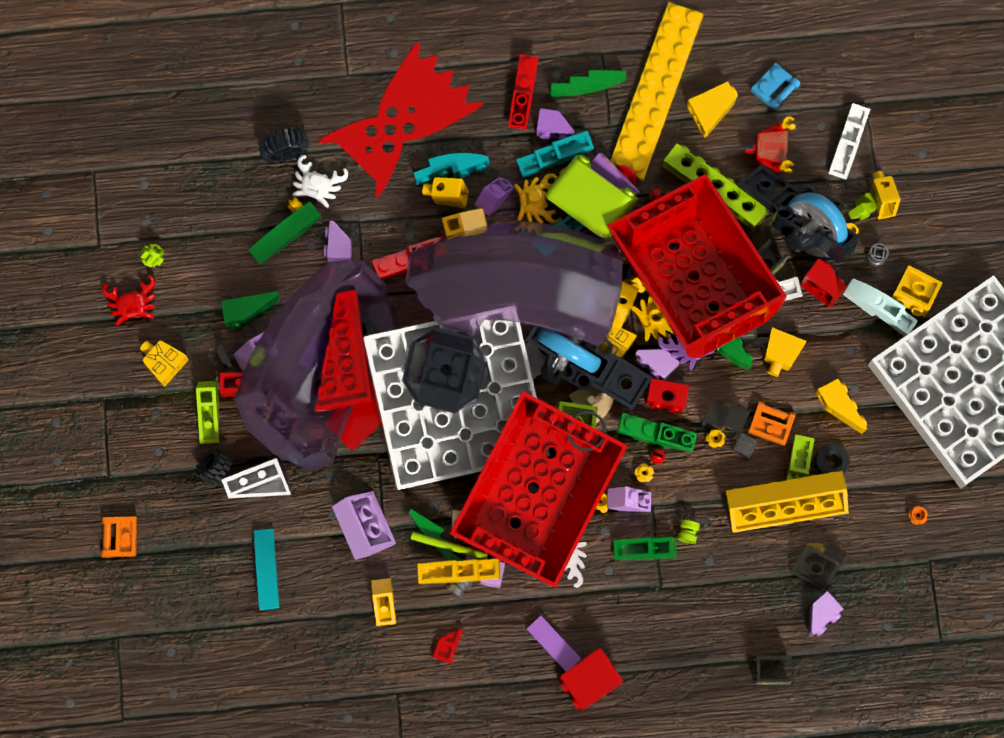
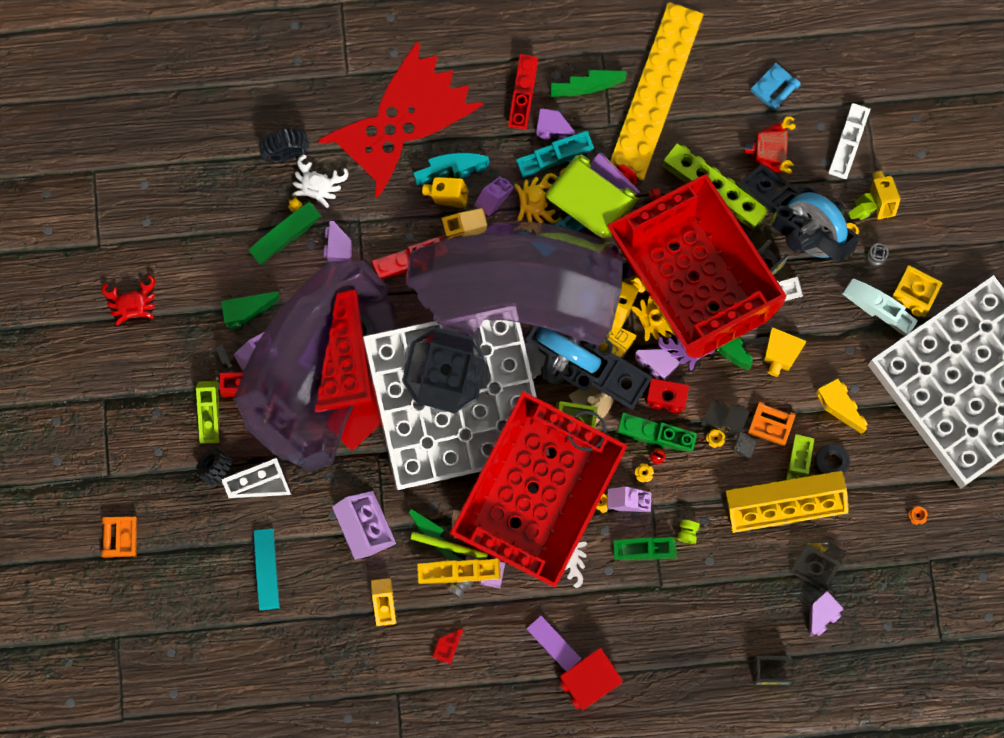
(152, 255): lime gear -> none
(163, 360): yellow torso -> none
(711, 107): yellow slope -> none
(823, 283): red slope -> none

